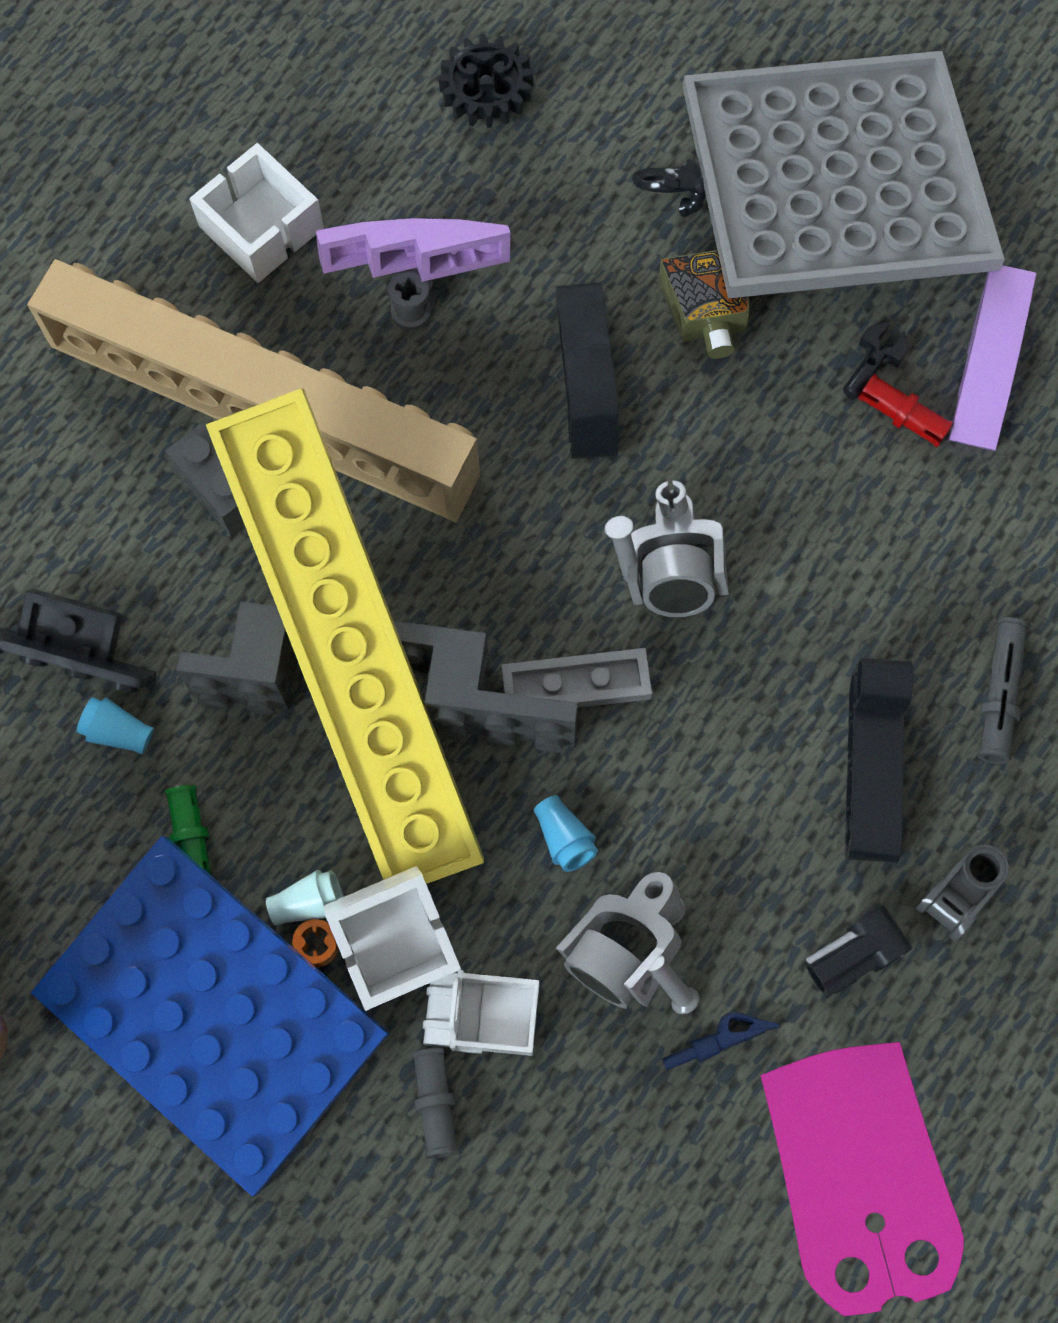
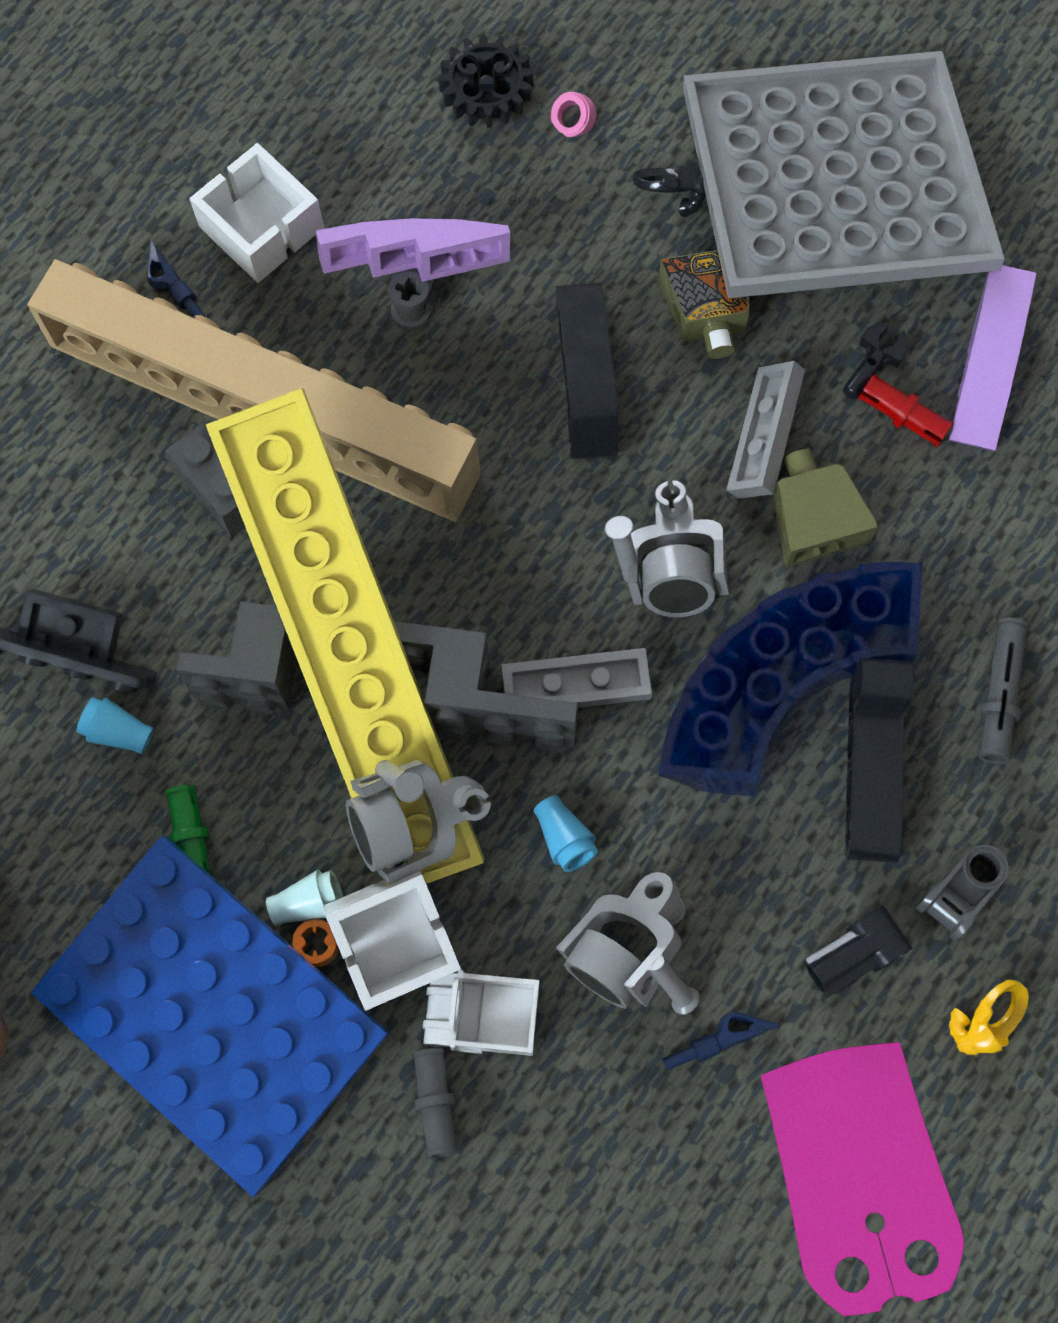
(170, 281): none -> dark blue hand
(382, 827): none -> light grey piece
(587, 118): none -> bright pink piece
(765, 430): none -> light grey plate
(779, 660): none -> clear blue brick
(819, 511): none -> olive torso
(984, 1036): none -> yellow piece

